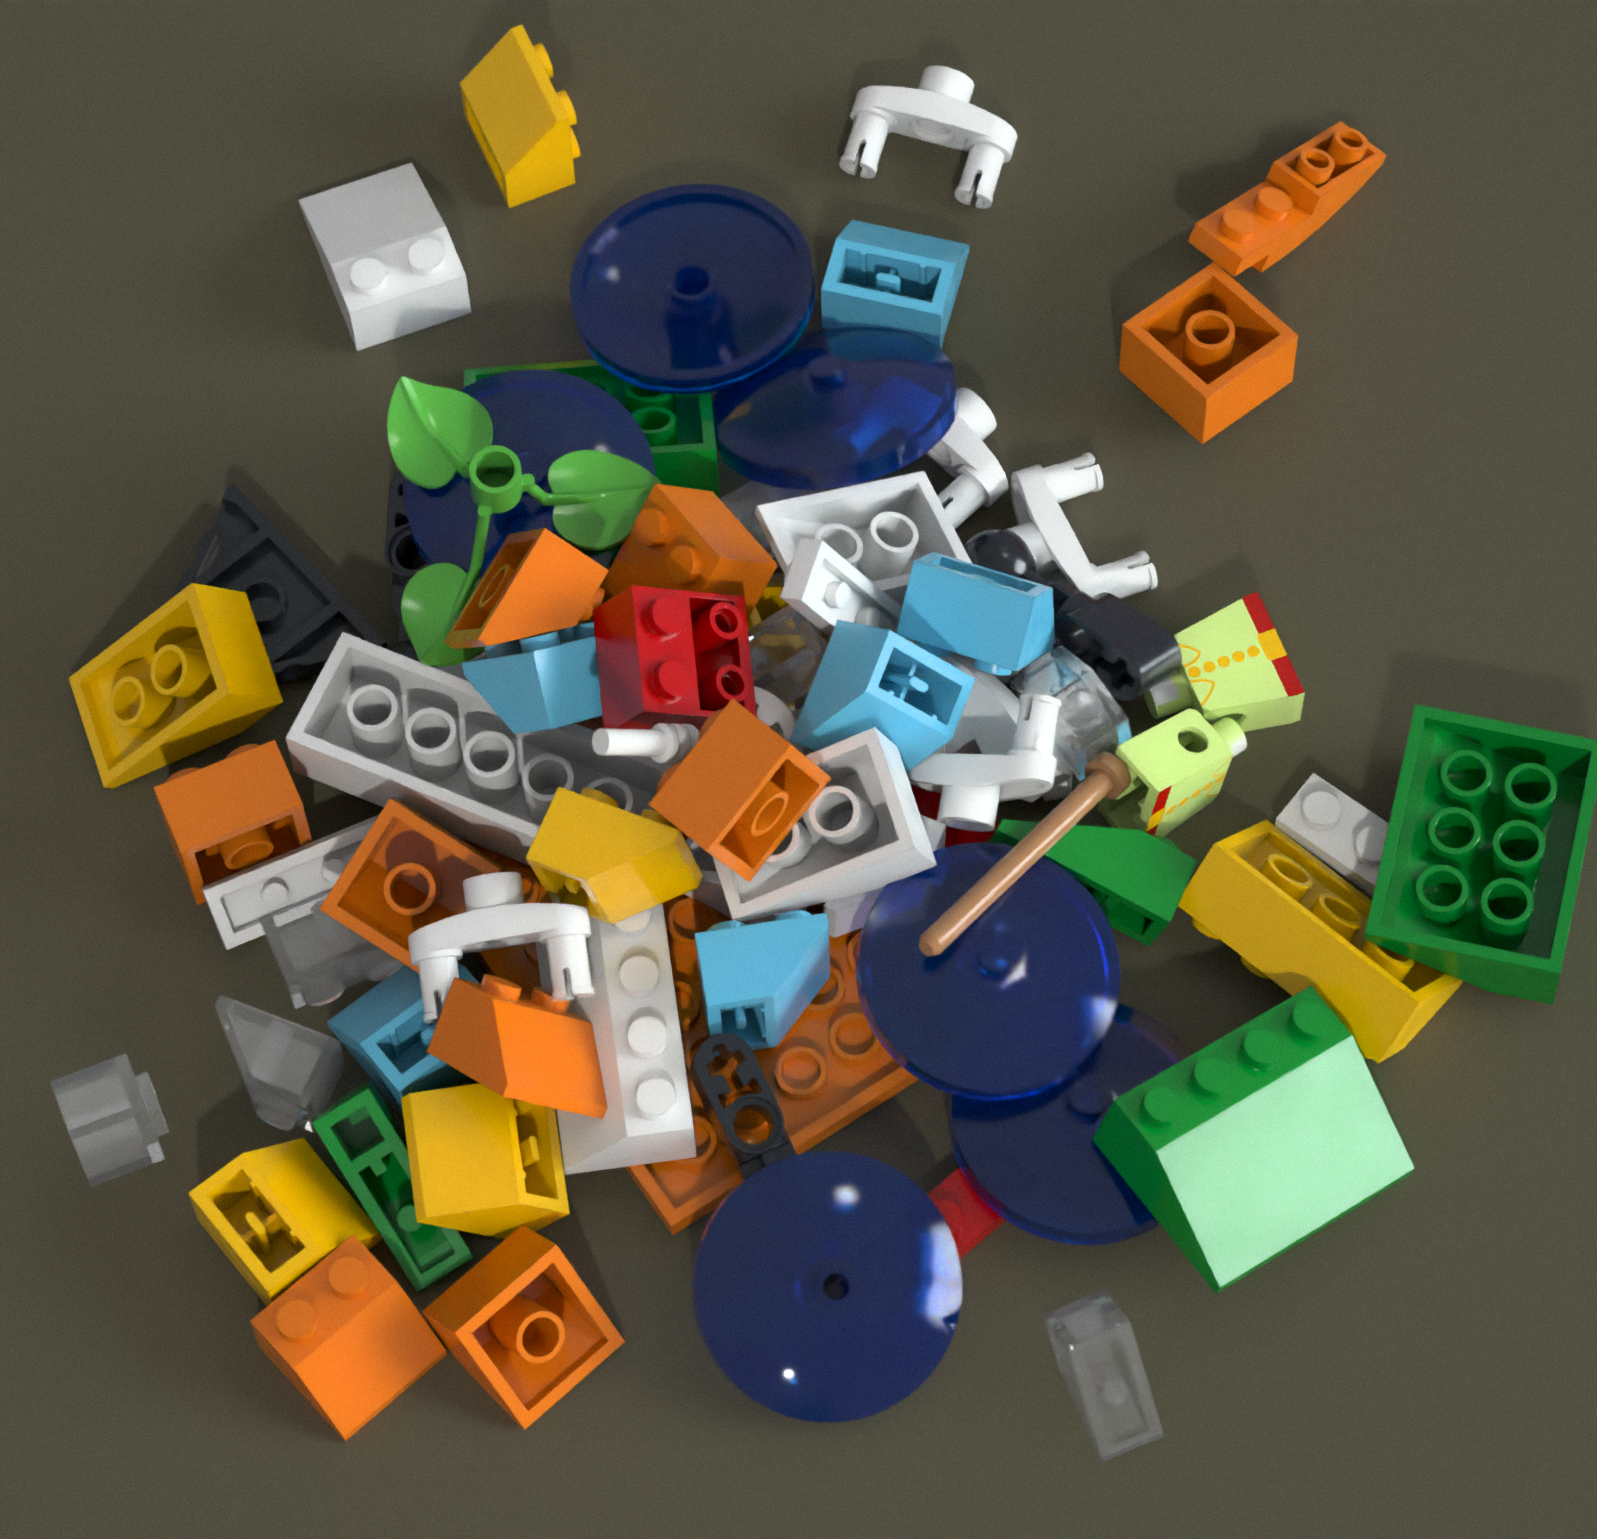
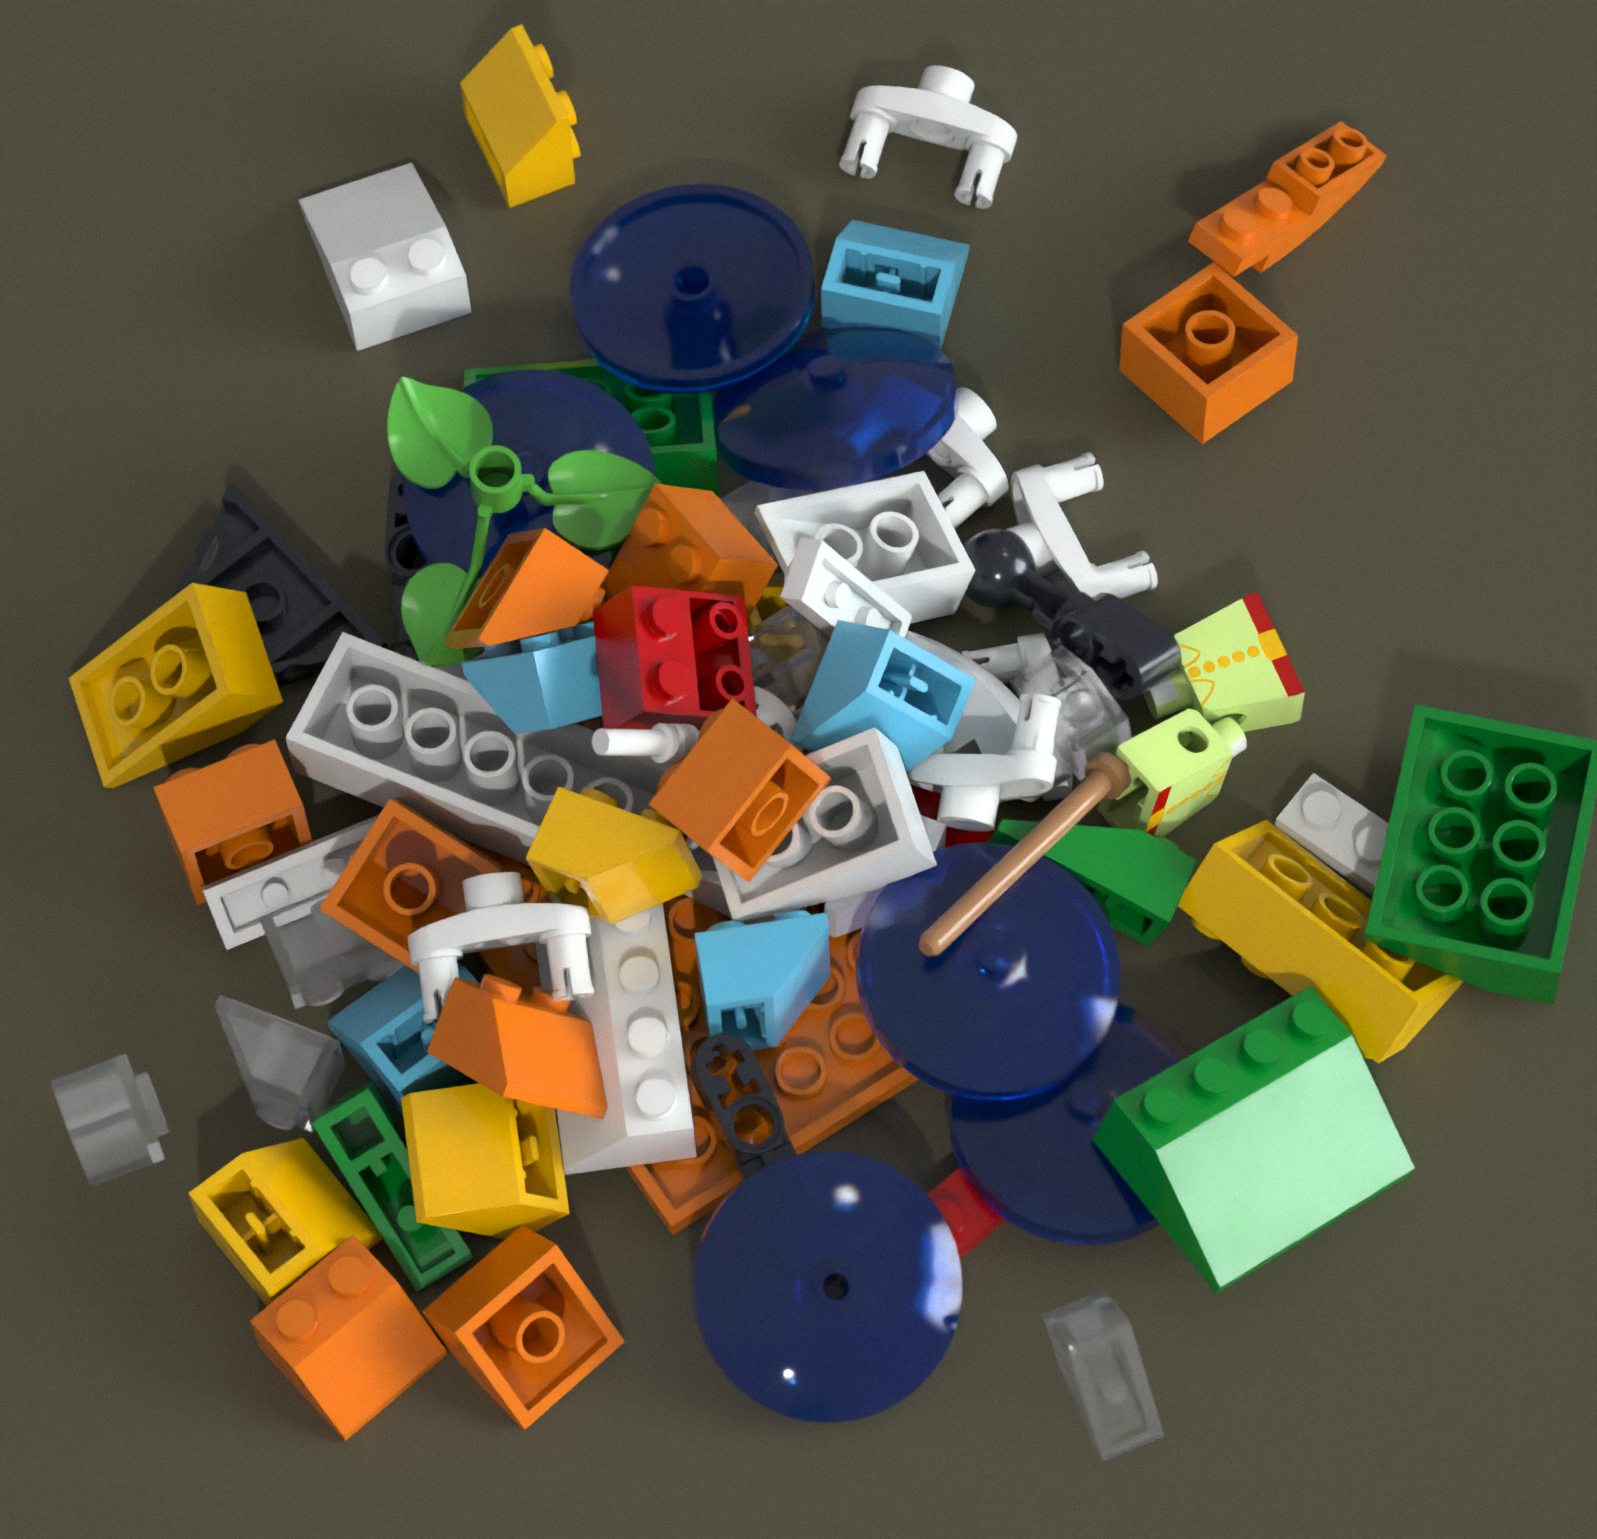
(977, 614): medium azure slope -> none

